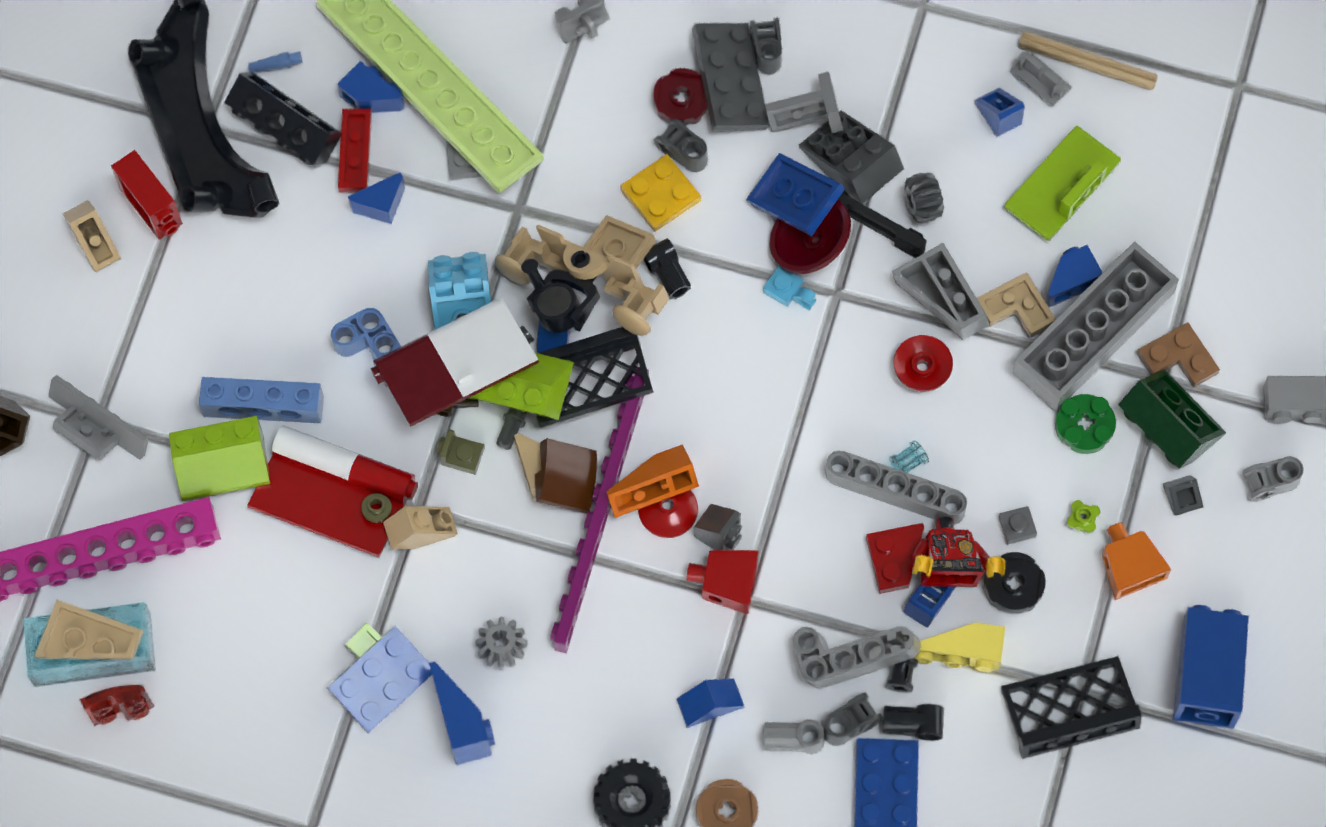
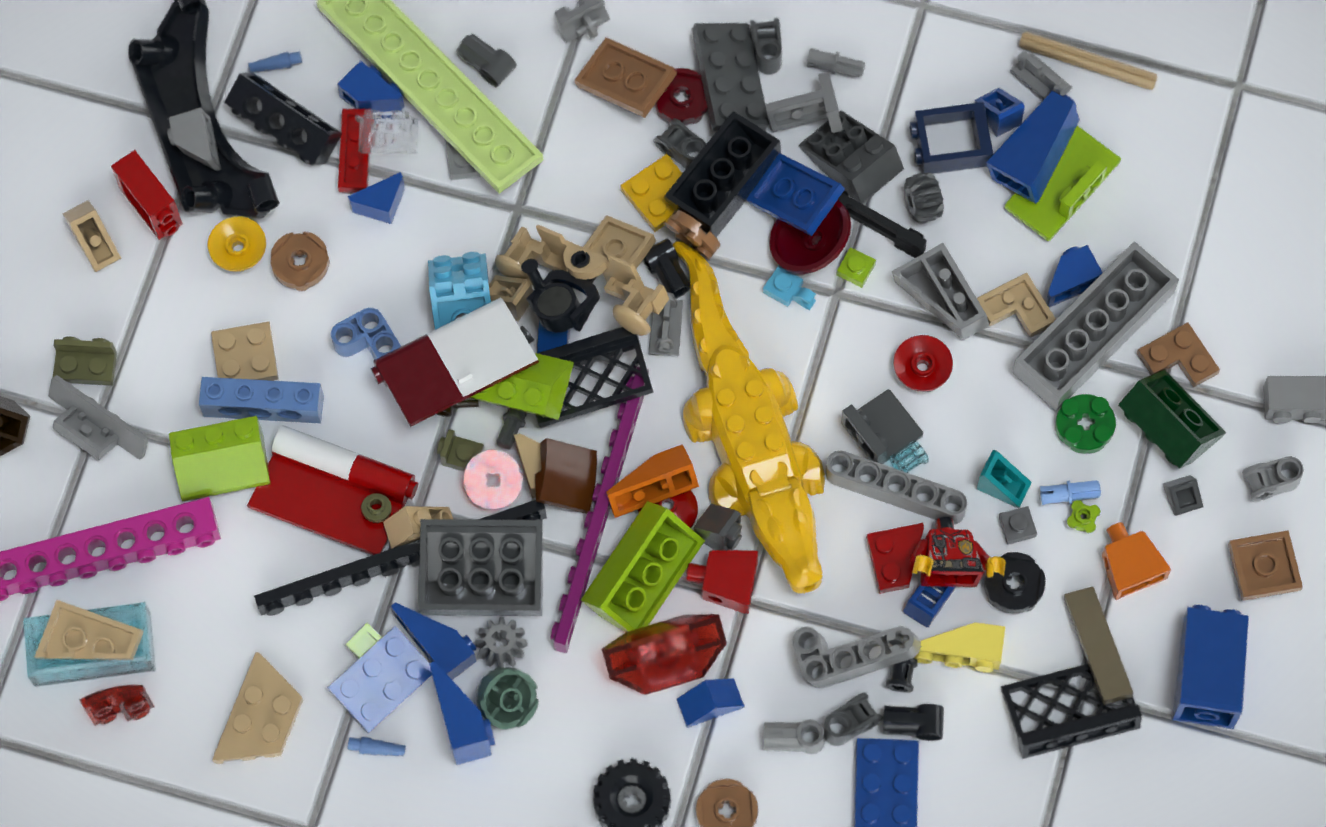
(85, 361): none -> olive bracket
(195, 137): none -> light grey slope
(235, 232): none -> yellow dish
(245, 352): none -> tan plate
(260, 715): none -> tan wing
(300, 276): none -> medium nougat plate
(362, 570): none -> black plate
(373, 746): none -> medium blue animal
(388, 133): none -> clear bracket
(437, 641): none -> blue slope
(475, 481): none -> clear red plate
(481, 567): none -> dark grey slope
(491, 63): none -> dark grey piece
(507, 697): none -> sand green cylinder
(513, 292): none -> tan slope
(625, 77): none -> medium nougat plate
(643, 568): none -> lime slope
(665, 652): none -> clear red wedge
(667, 328): none -> light grey hinge
(689, 232): none -> medium nougat plate
(724, 173): none -> black slope
(743, 416): none -> yellow animal
(835, 63): none -> light grey axle
(856, 267): none -> lime plate
(881, 427): none -> dark grey bracket
(956, 160): none -> dark blue window
(1003, 480): none -> teal slope
(1035, 147): none -> blue slope
(1070, 492): none -> light blue axle
(1098, 645): none -> dark tan tile
(1265, 565): none -> medium nougat plate

